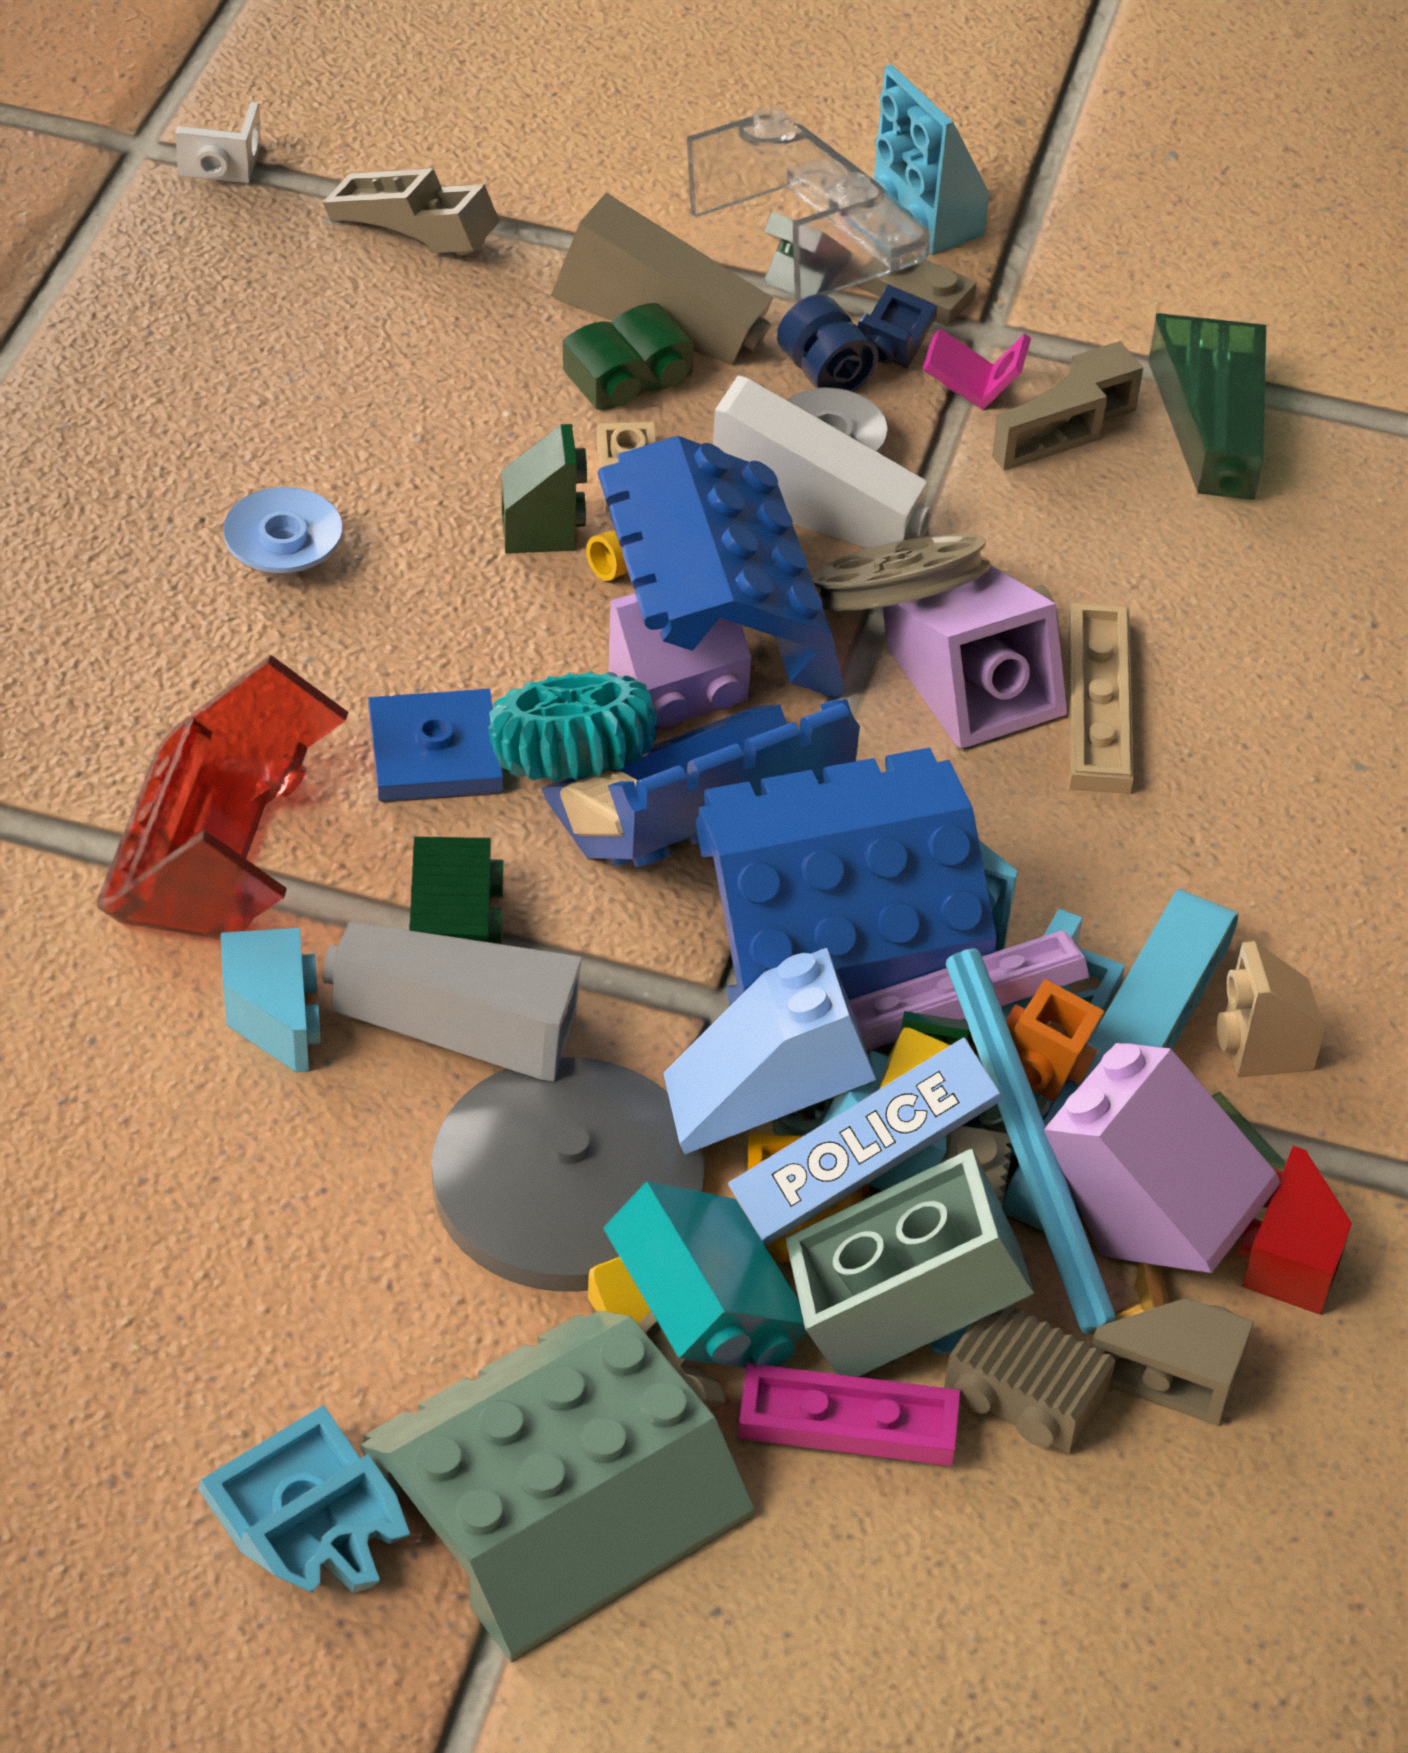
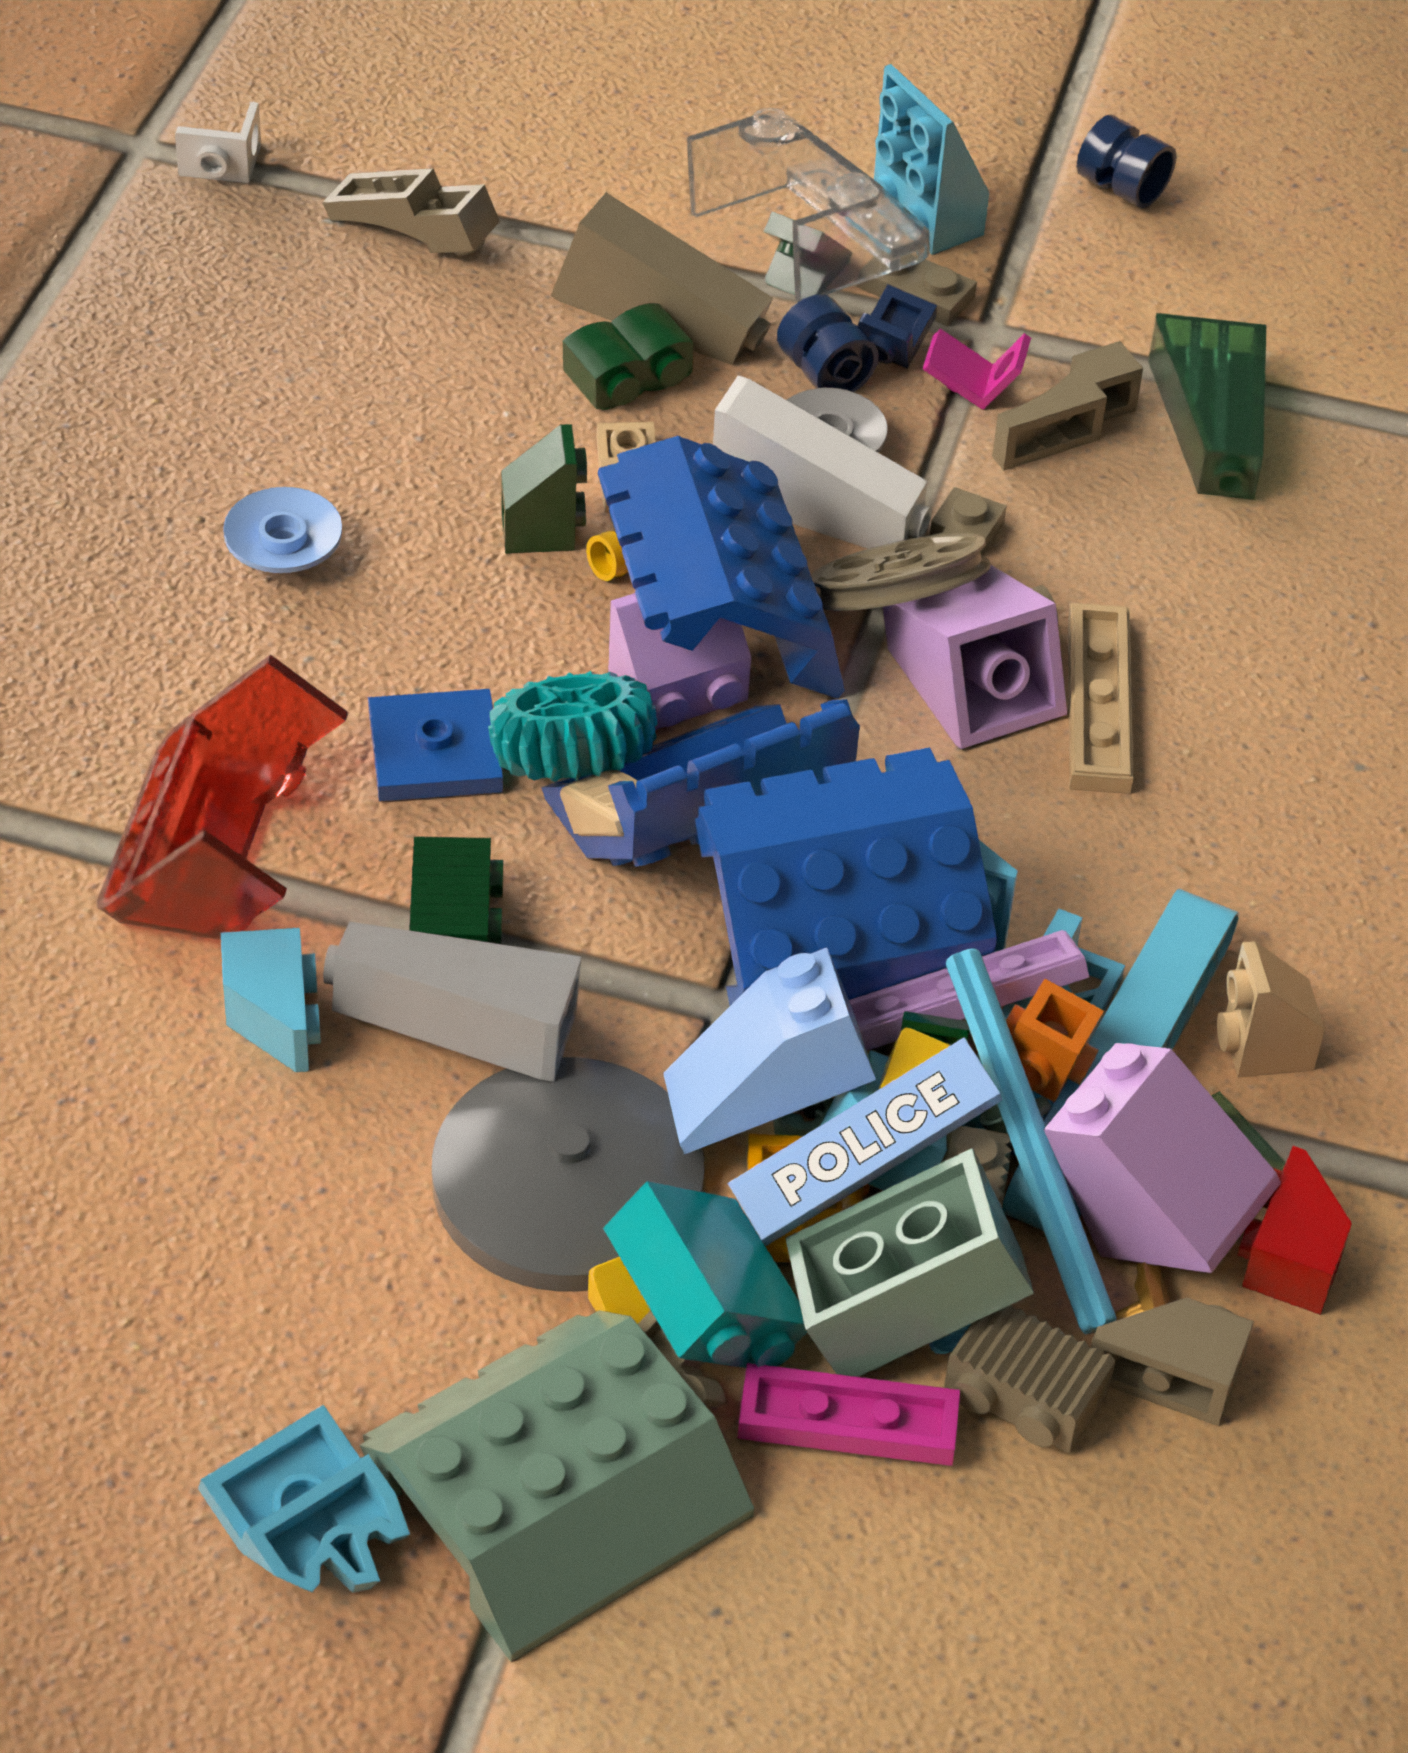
(969, 514): none -> dark tan plate
(1128, 163): none -> dark blue wheel

